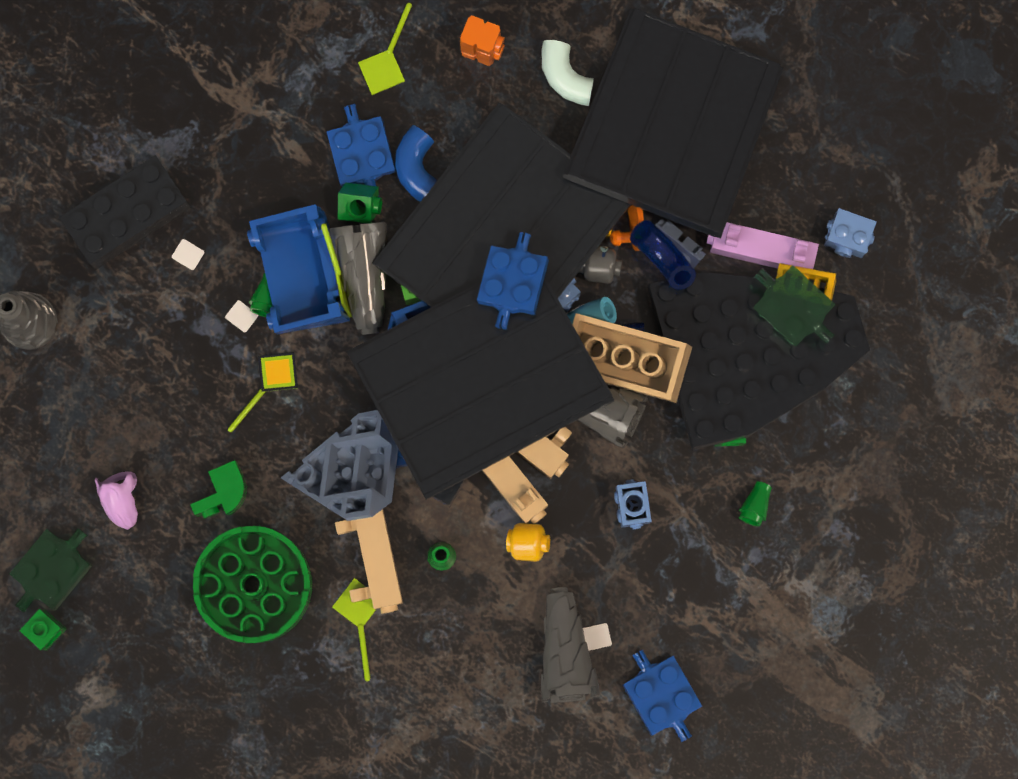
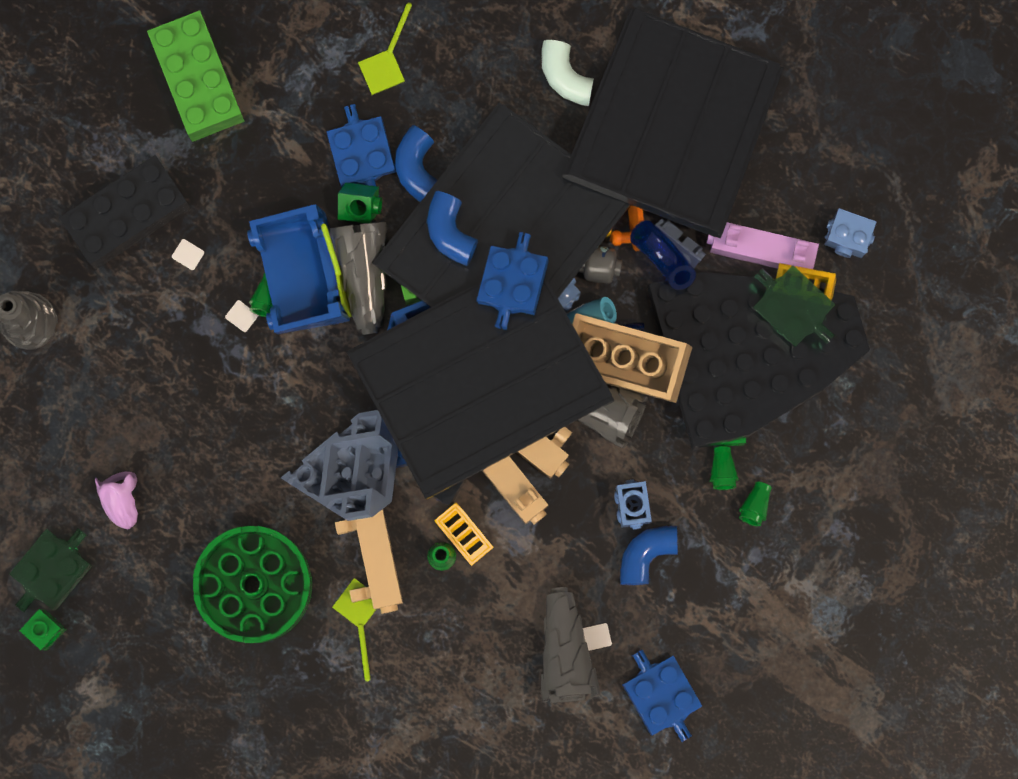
(195, 76): none -> bright green brick
(230, 490): green brick -> none
(276, 373): piece -> none
(444, 232): none -> blue cylinder
(446, 516): none -> yellow slope
(481, 41): orange brick -> none
(527, 542): yellow head -> none
(643, 550): none -> blue cylinder
(723, 469): none -> green cone

